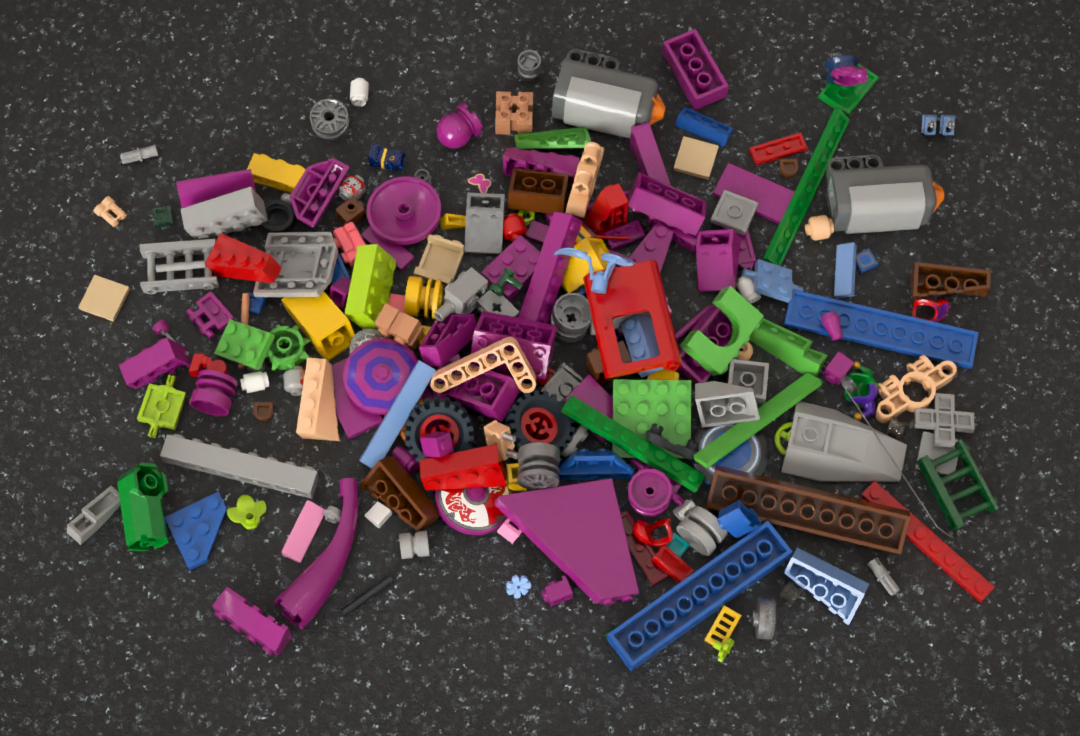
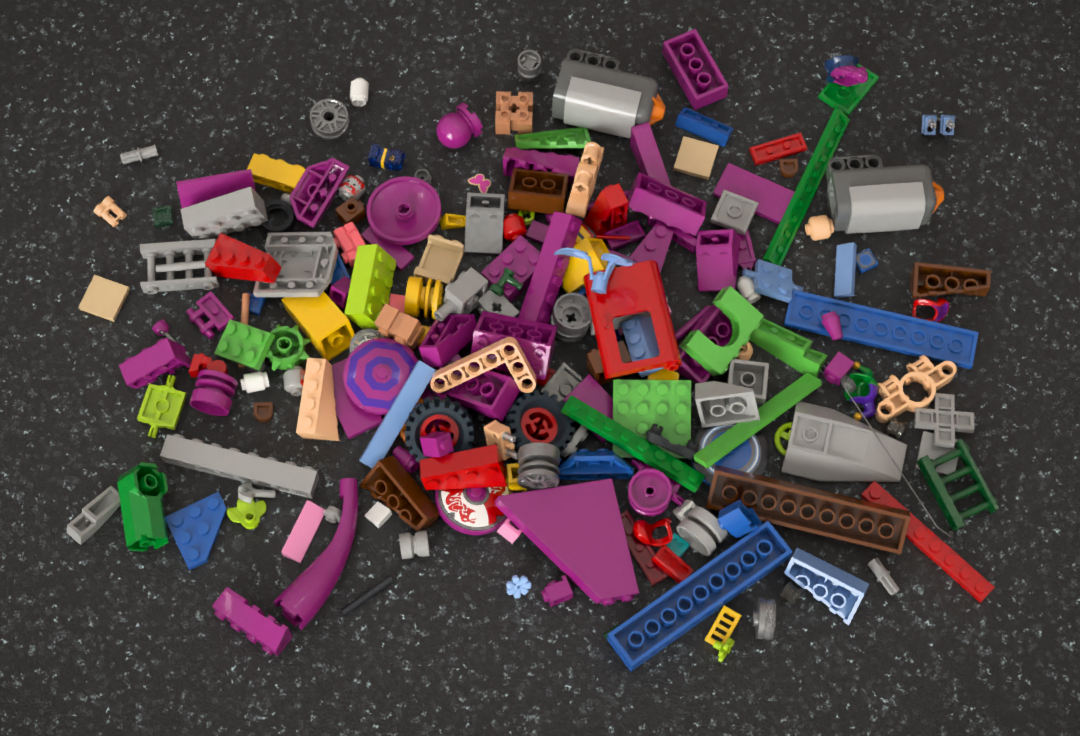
(247, 492): none -> light grey bar

